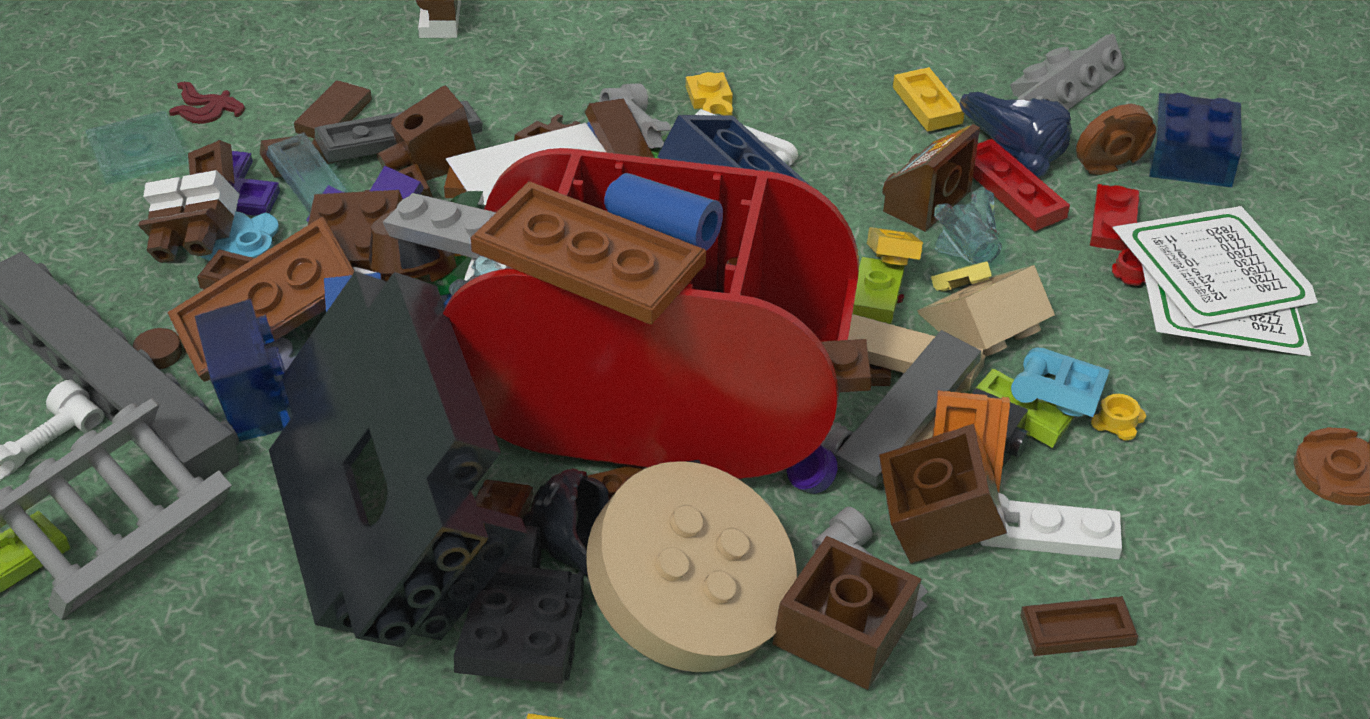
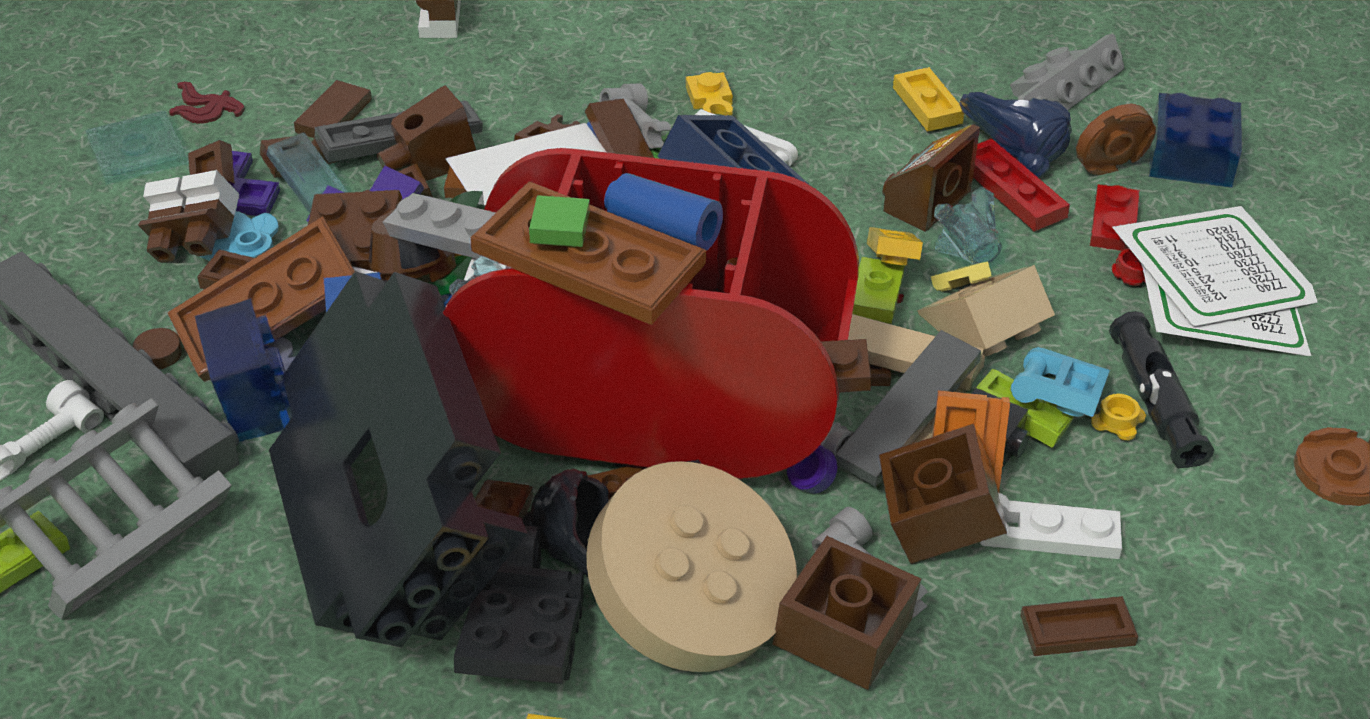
(559, 221): none -> bright green tile
(1161, 391): none -> black piece

